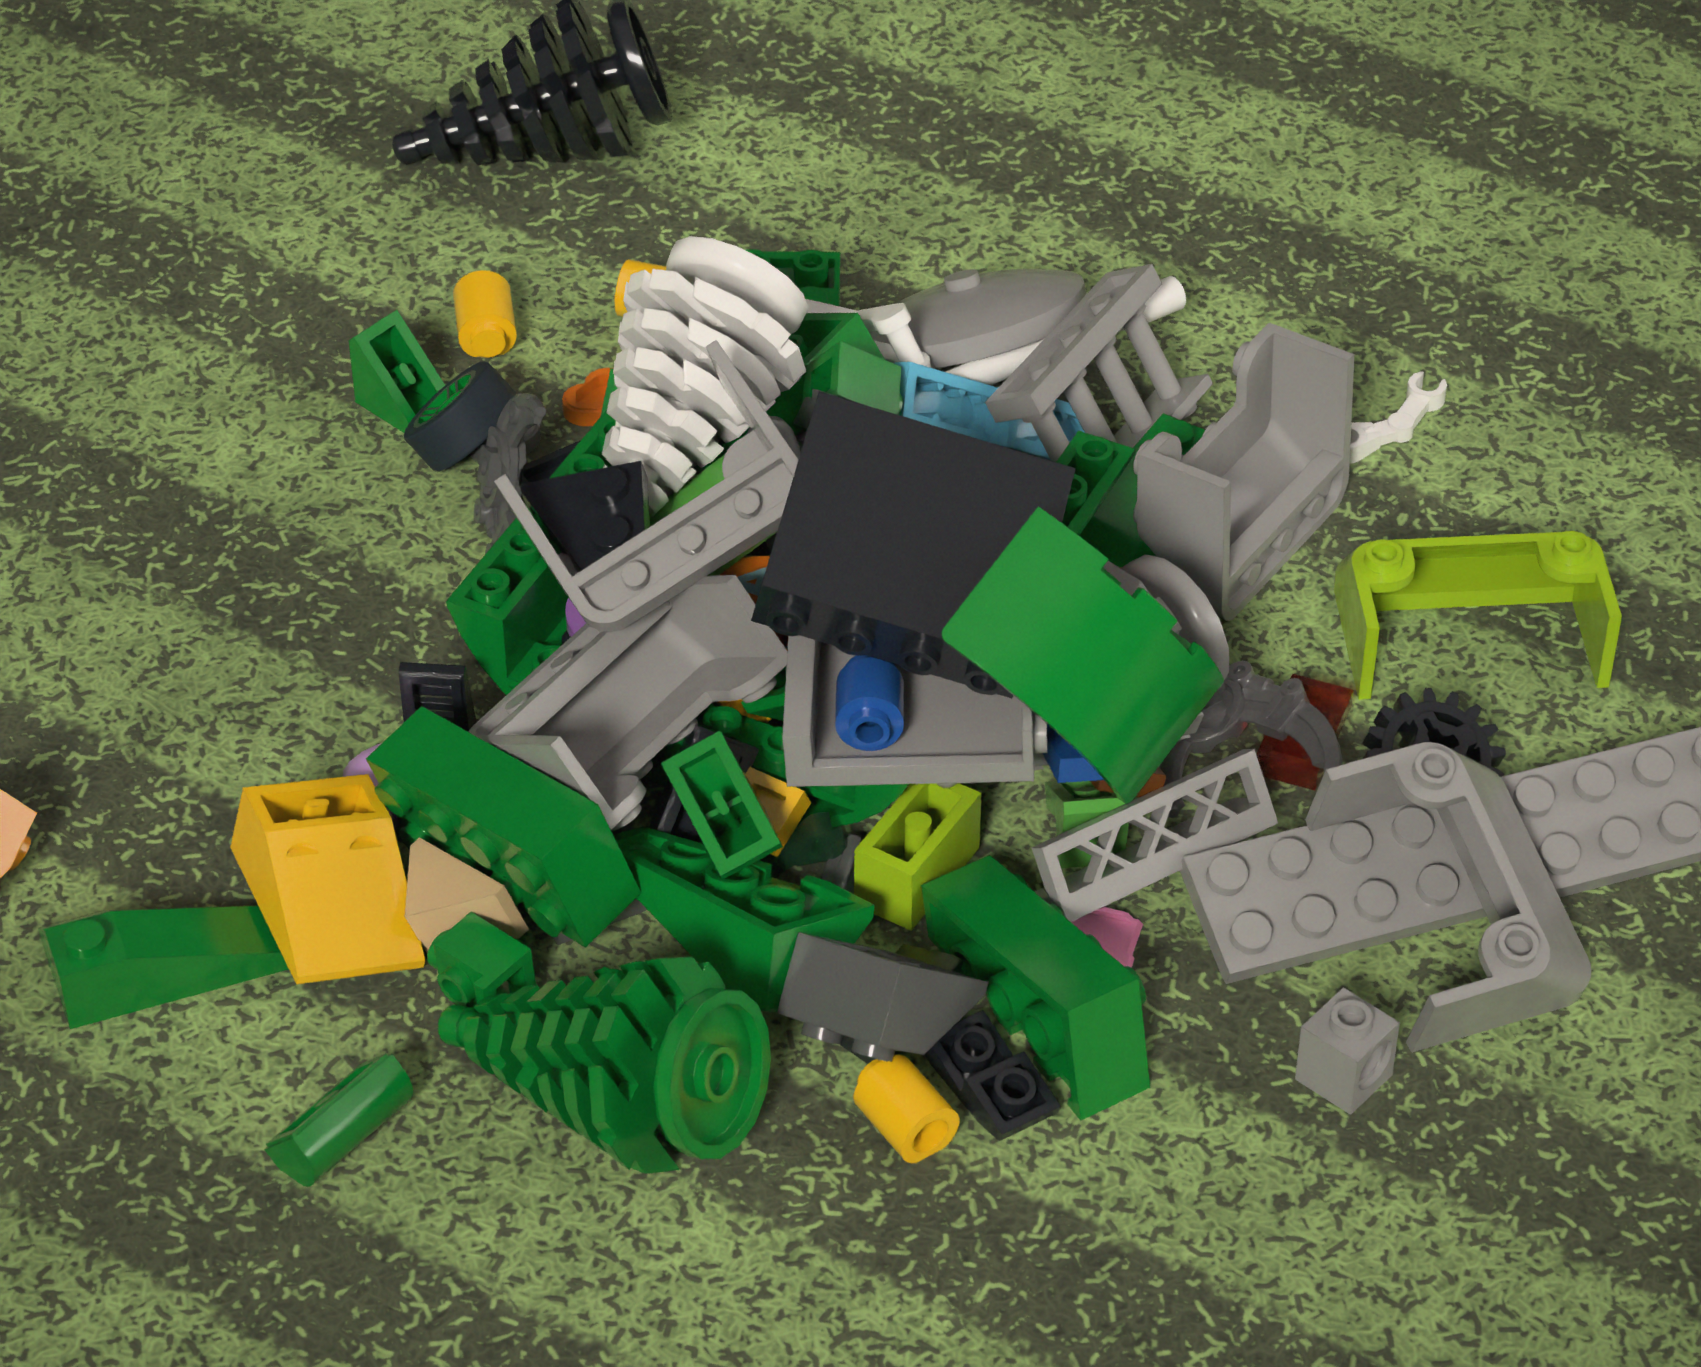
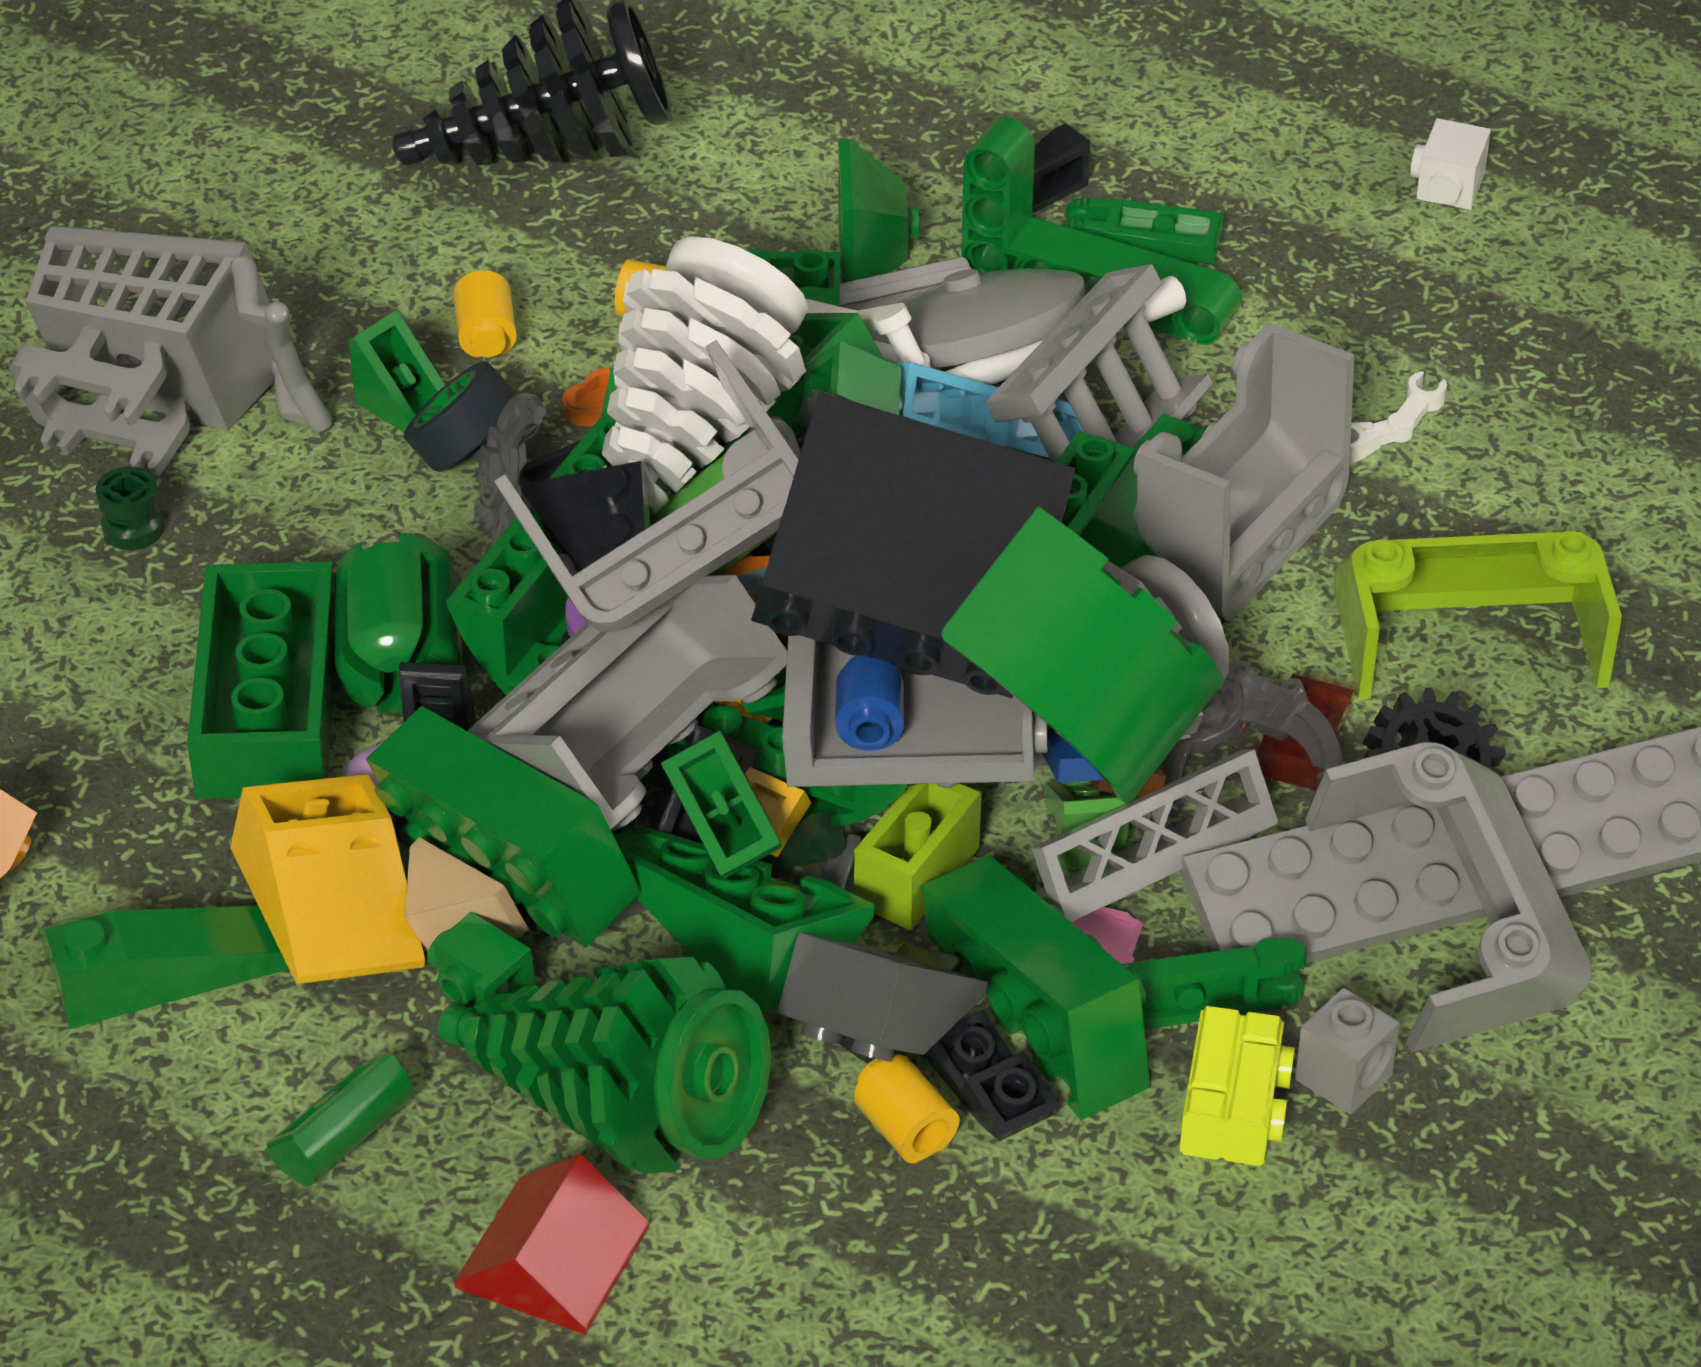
(129, 499): none -> dark green wheel
(188, 369): none -> light grey piece
(262, 677): none -> green brick
(390, 613): none -> green cylinder
(556, 1245): none -> slope
(871, 215): none -> green slope
(897, 285): none -> light grey axle
(1005, 236): none -> green beam
(1059, 166): none -> black slope
(1159, 228): none -> green hinge
(1229, 979): none -> green hinge
(1233, 1086): none -> neon yellow brick
(1451, 163): none -> white brick

